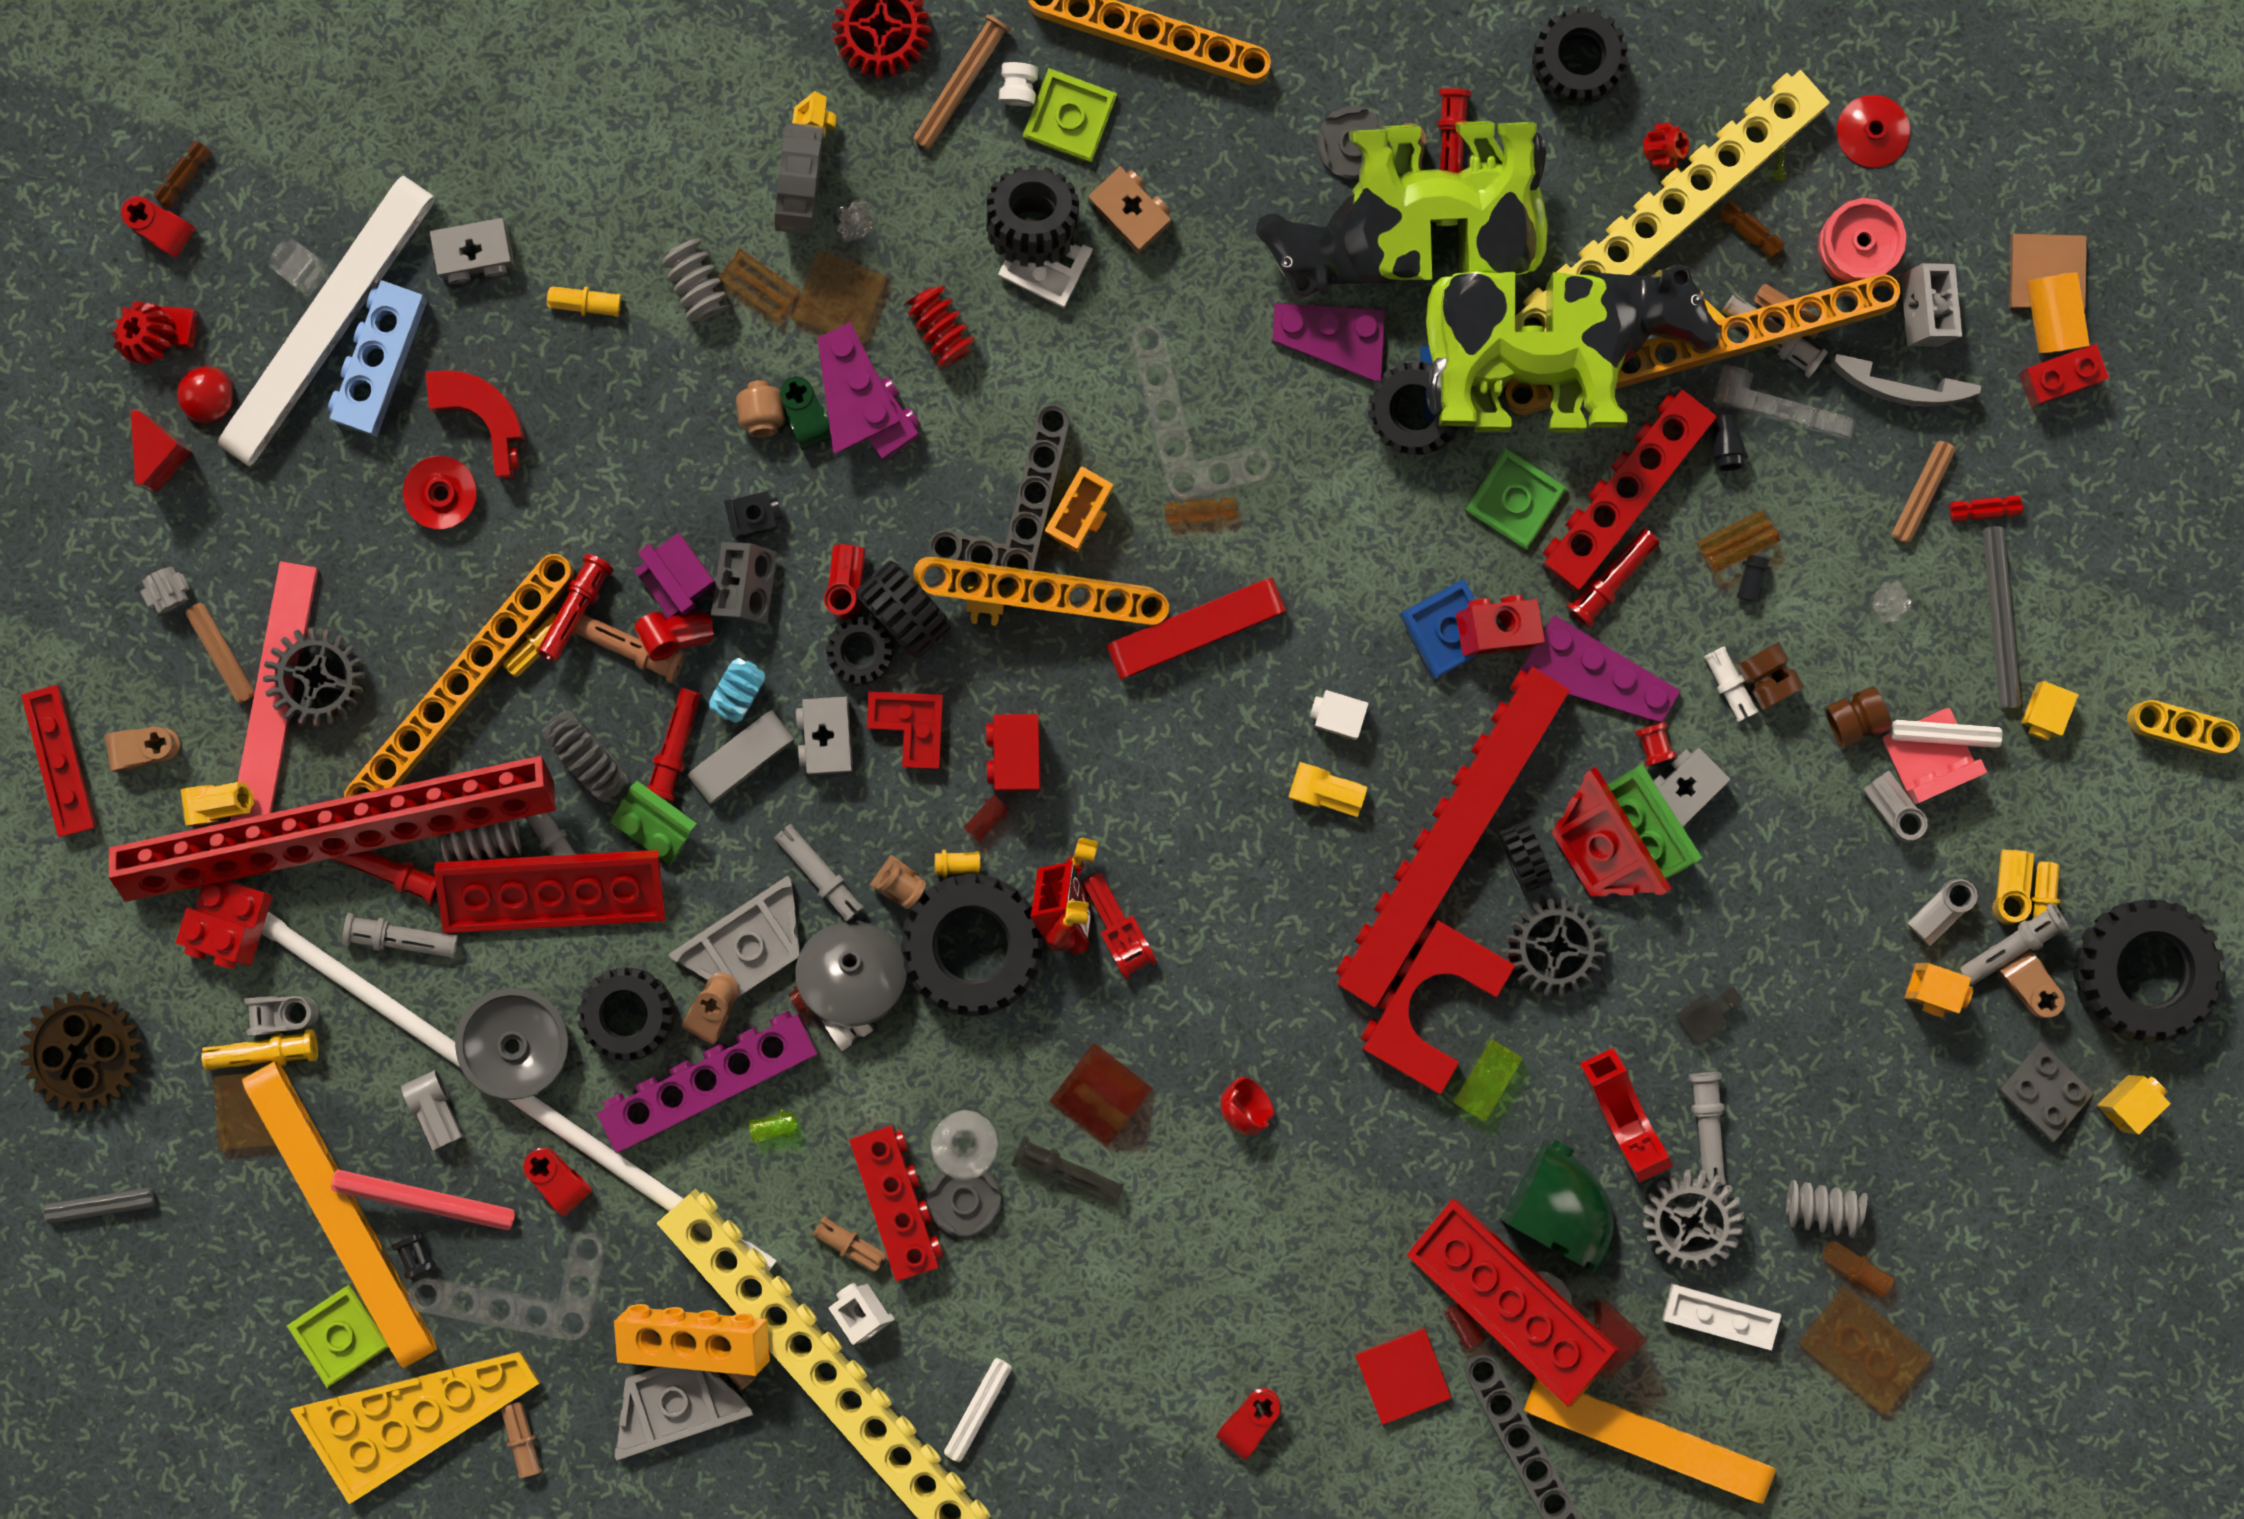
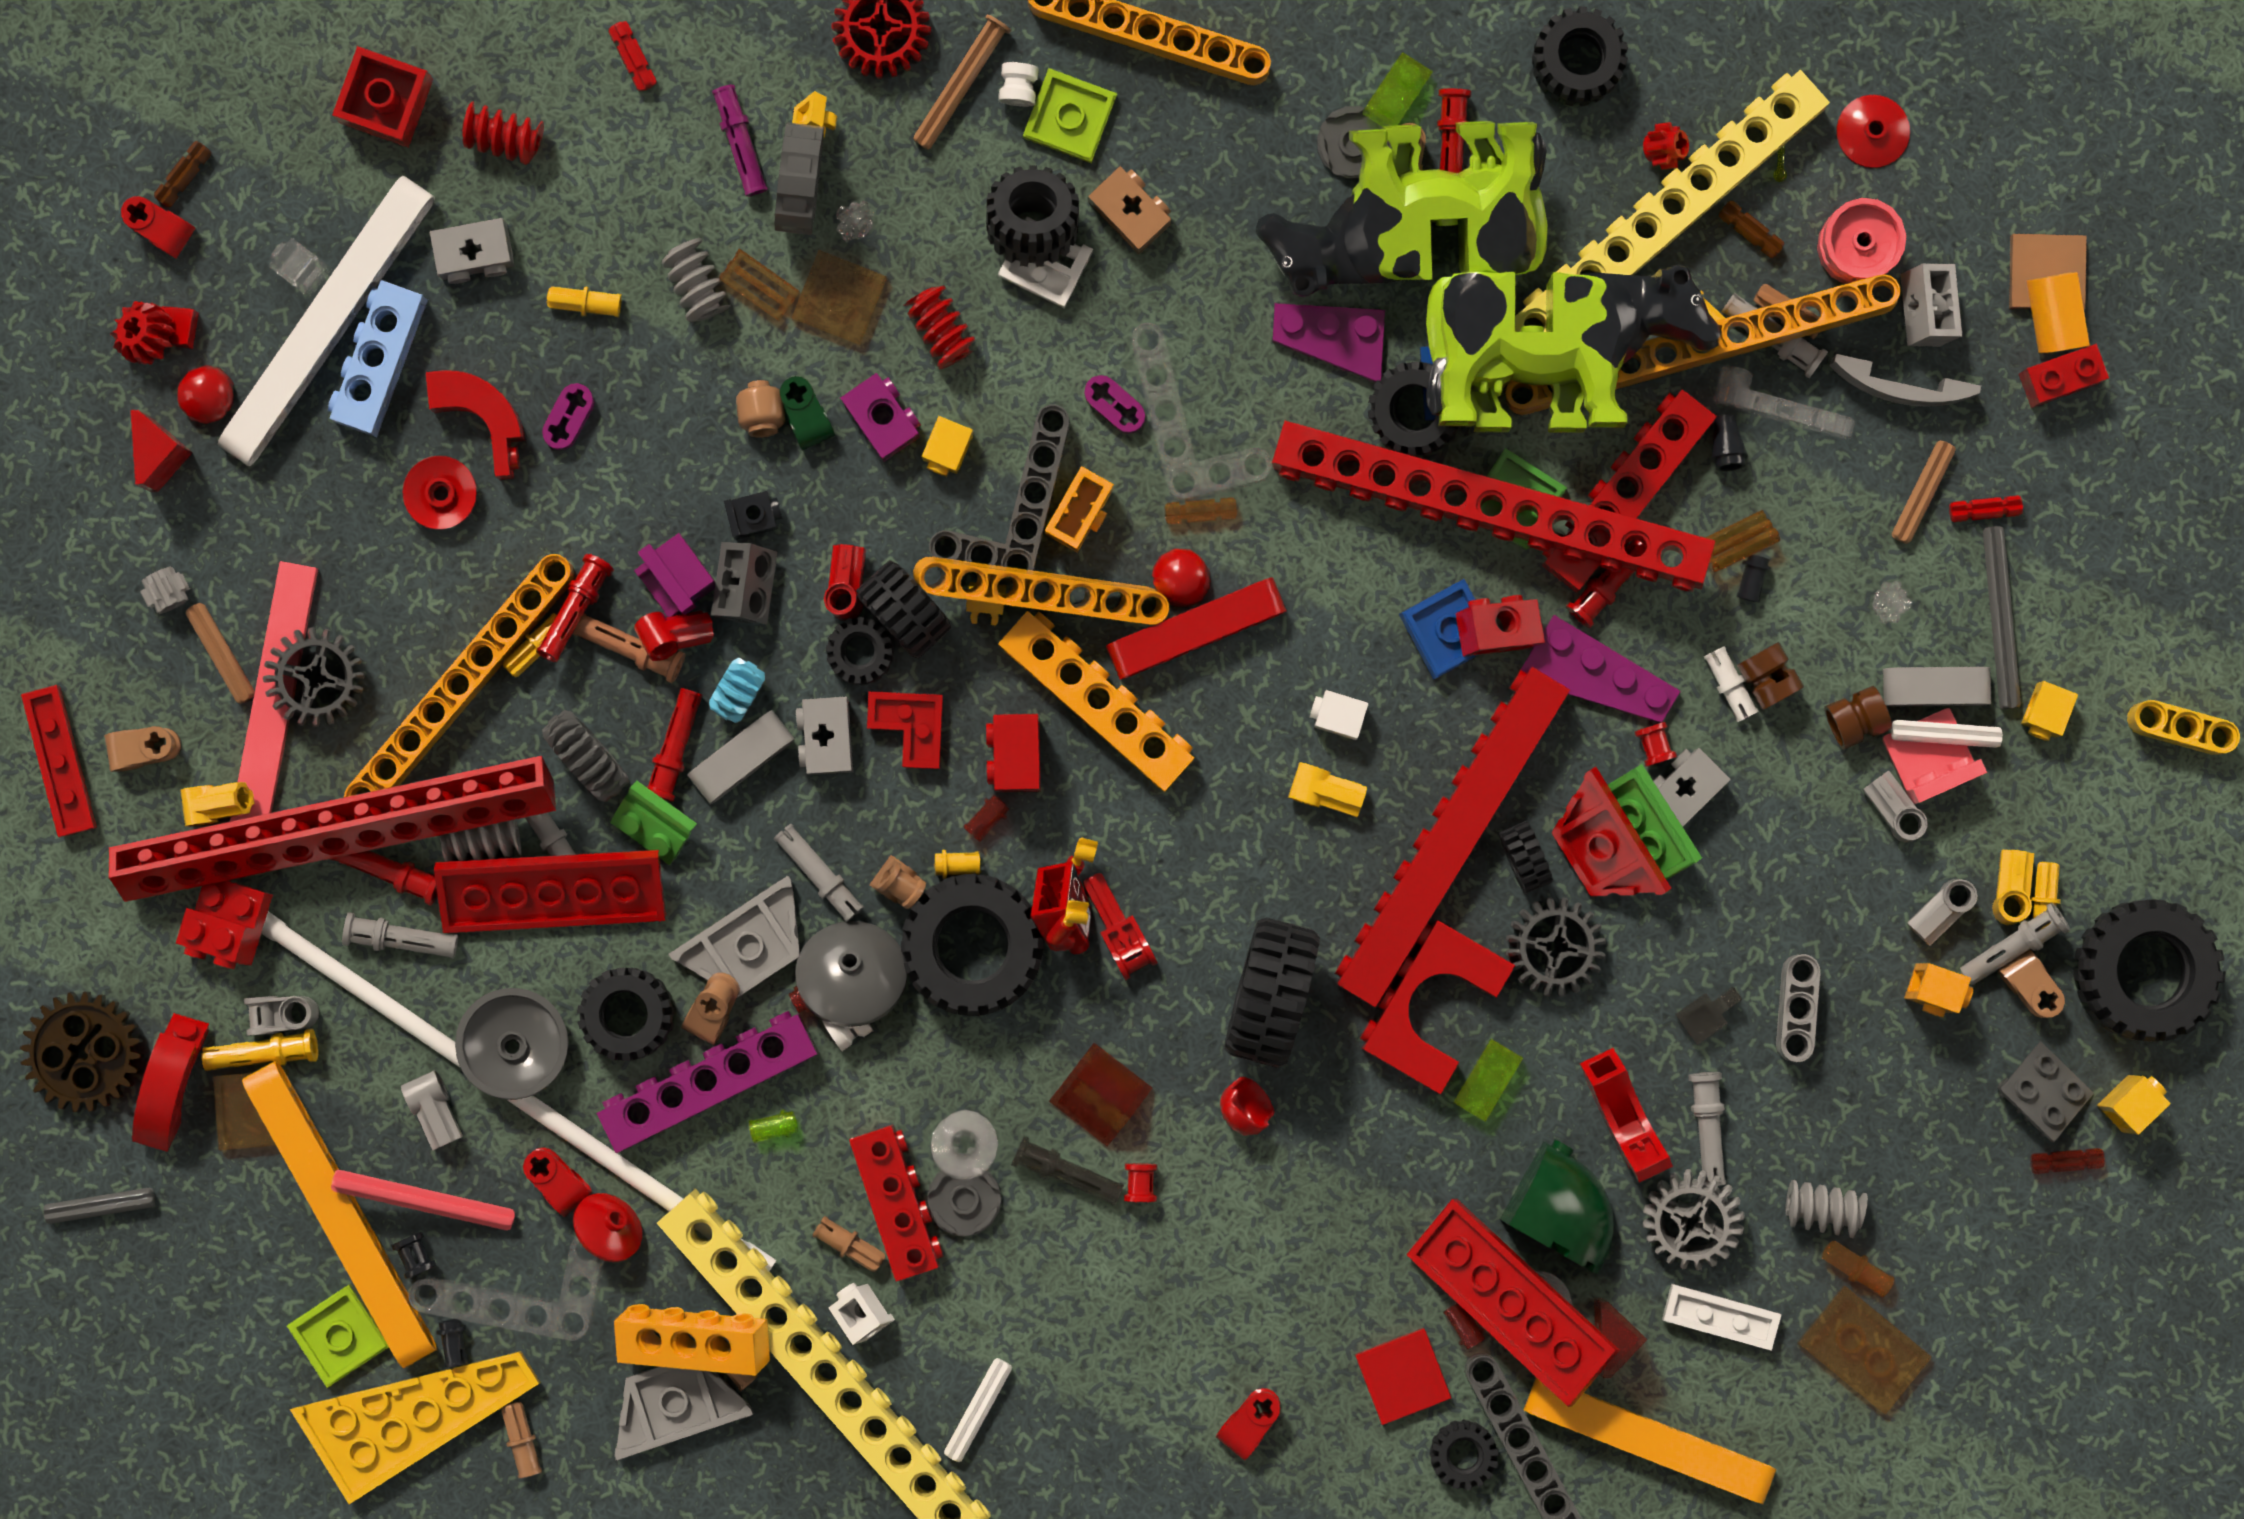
(165, 1081): none -> red arch
(382, 96): none -> red brick
(453, 1342): none -> black pin
(501, 135): none -> red piece
(560, 412): none -> magenta beam
(607, 1227): none -> red dish
(632, 56): none -> red axle
(736, 129): none -> magenta pin
(853, 391): magenta wing -> none
(947, 446): none -> yellow brick
(1019, 645): none -> light orange brick
(1120, 397): none -> magenta beam
(1140, 1182): none -> red bush
(1181, 577): none -> red hair
(1272, 992): none -> black tyre
(1298, 440): none -> red brick
(1397, 91): none -> clear neon green plate
(1471, 1476): none -> black tyre
(1806, 990): none -> light grey beam
(1937, 686): none -> light grey beam
(2067, 1161): none -> clear red axle

